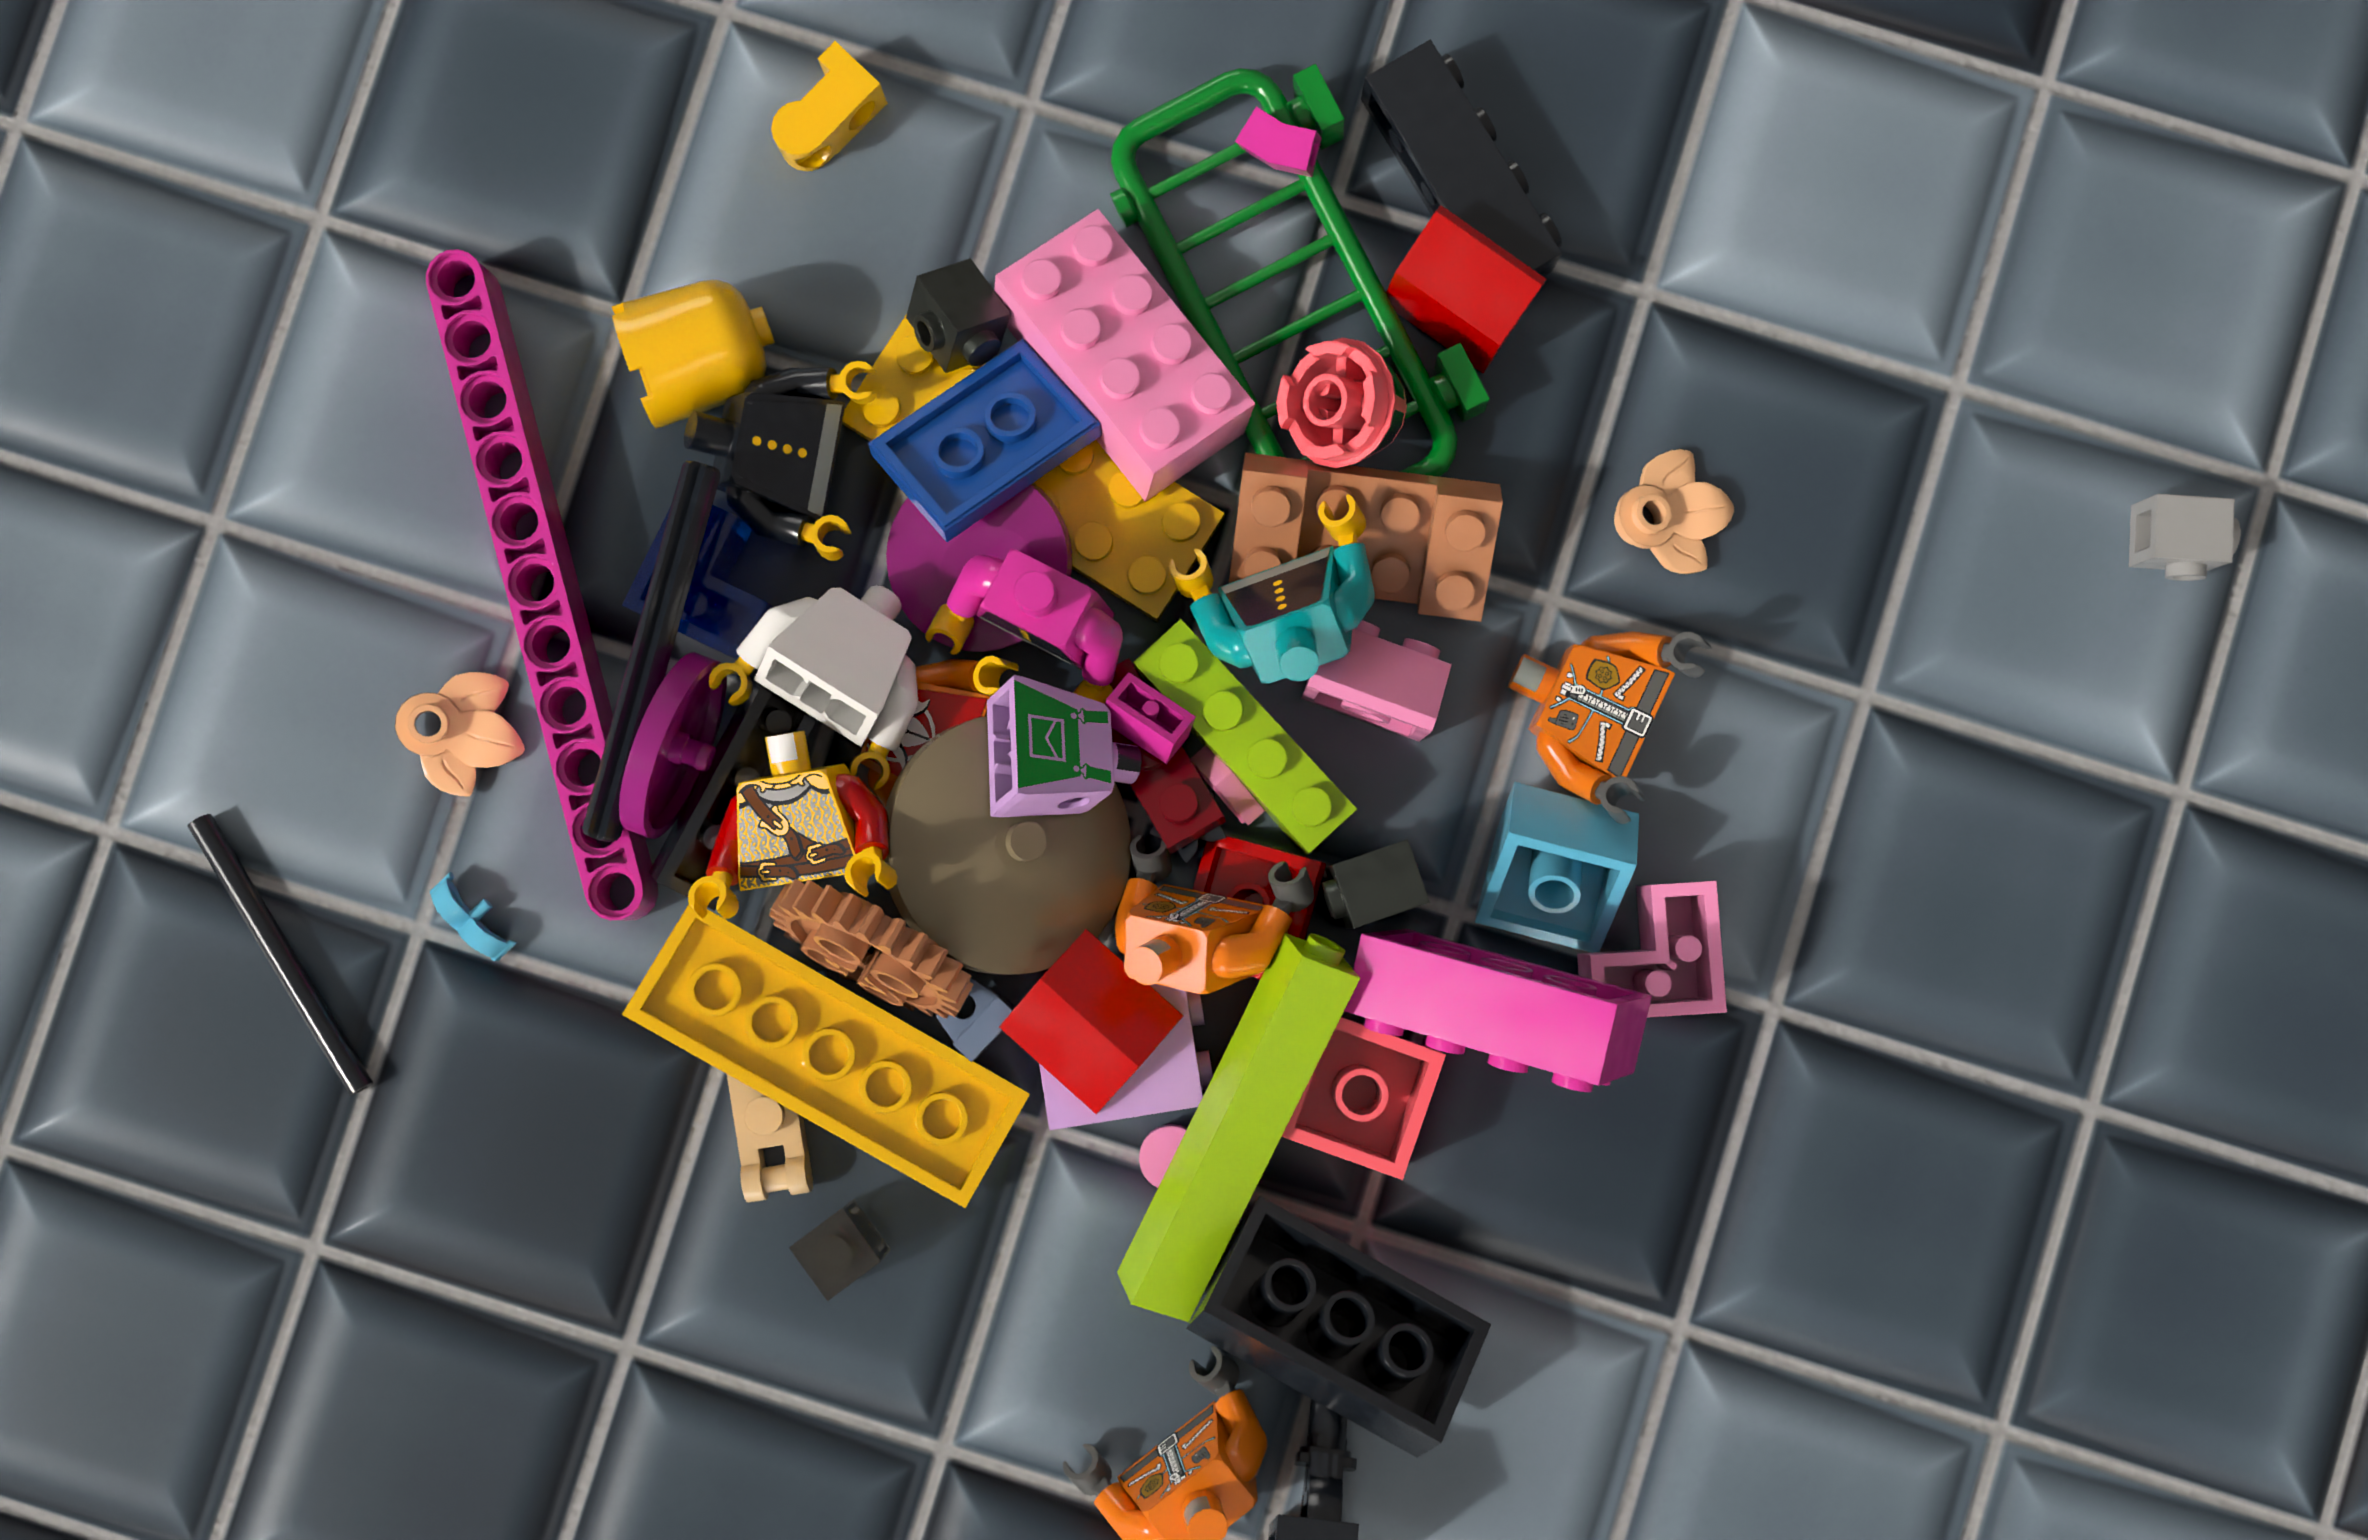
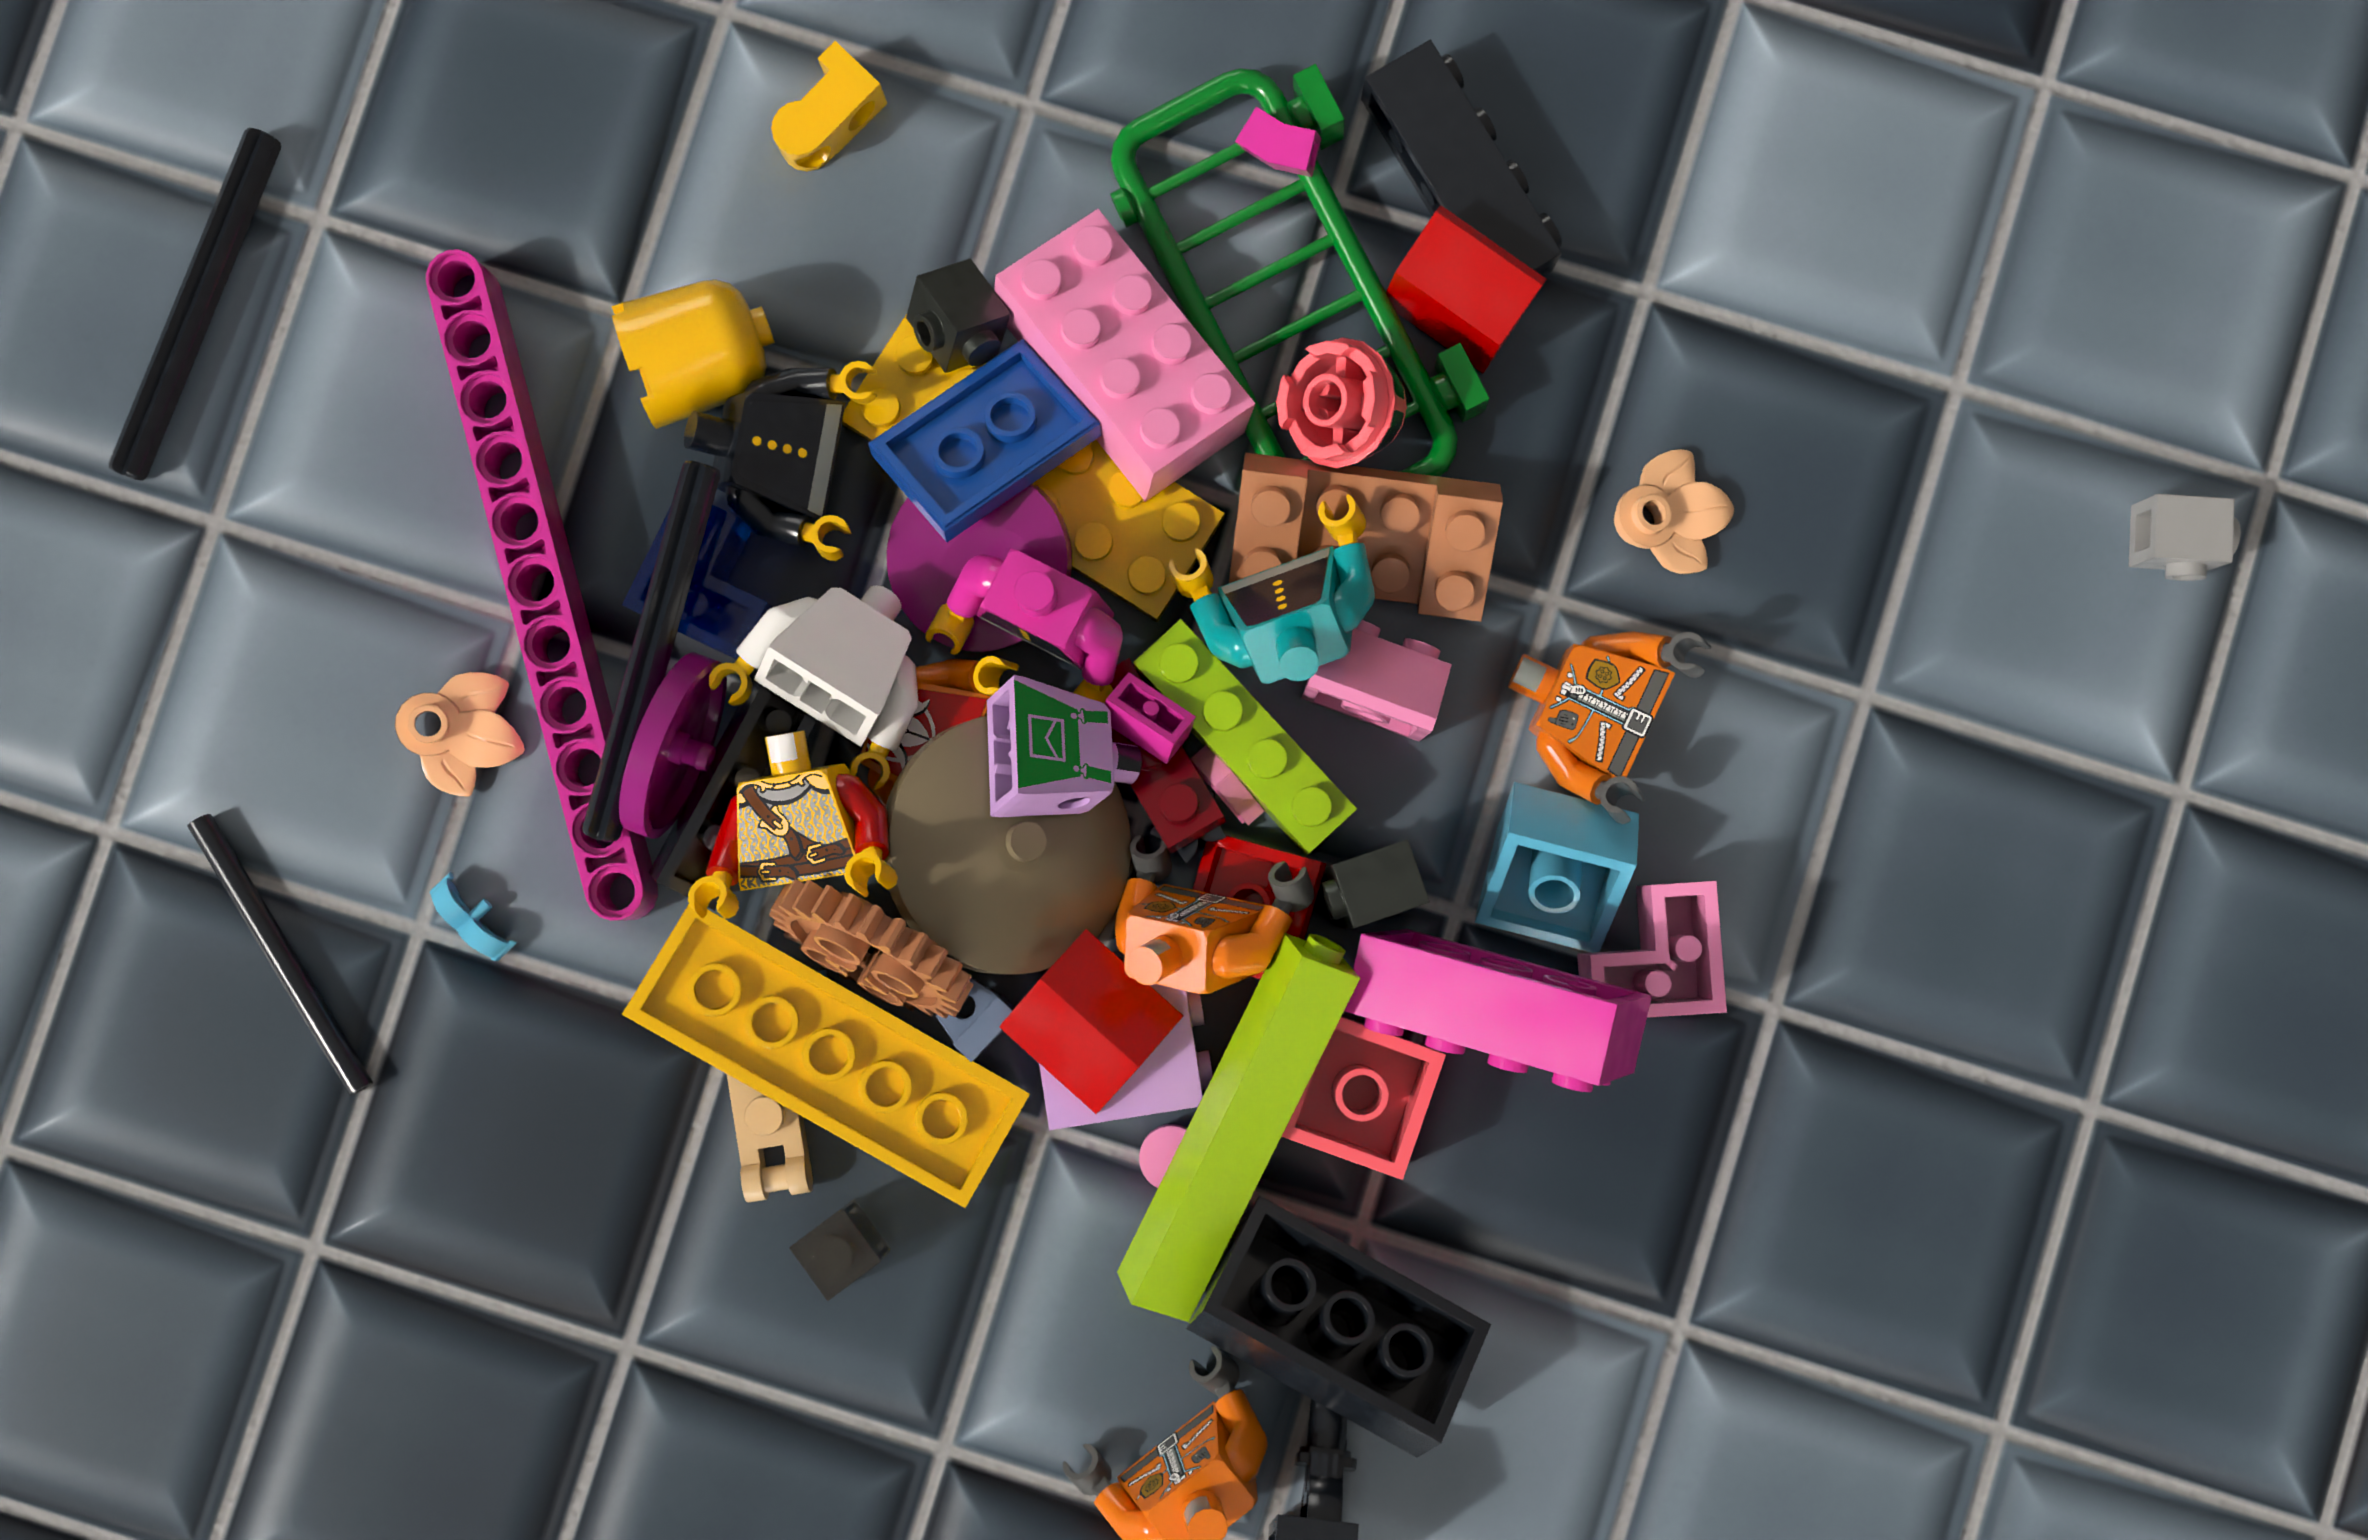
(195, 304): none -> black axle

